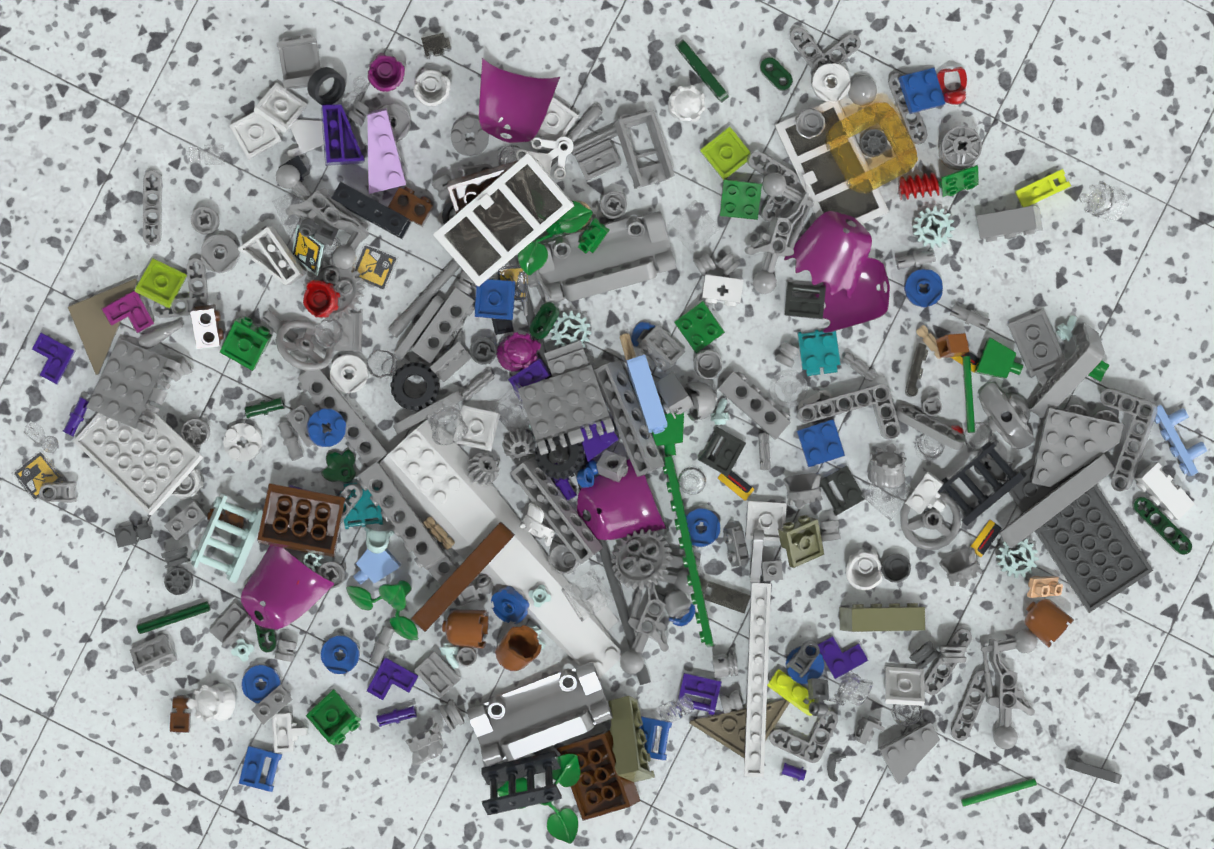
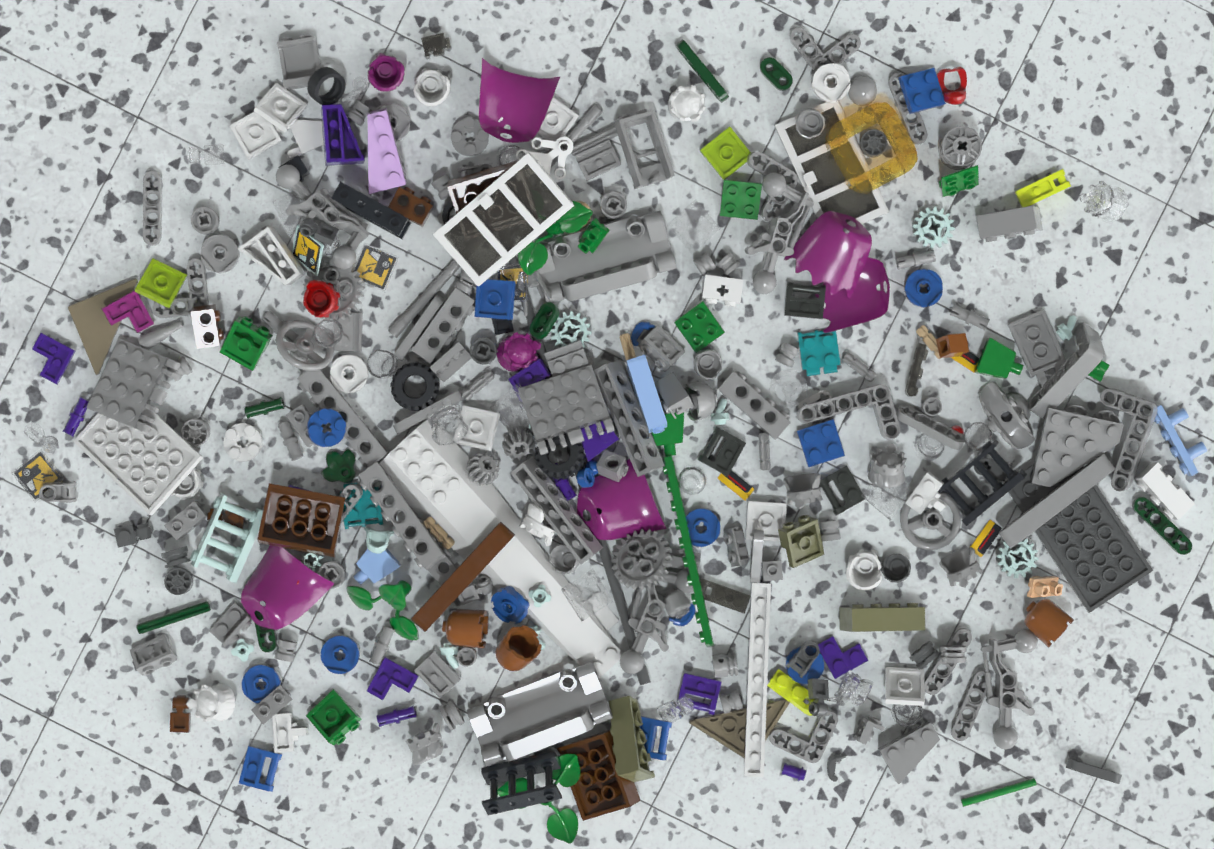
(918, 185): red piece -> none
(968, 394): green bar -> none

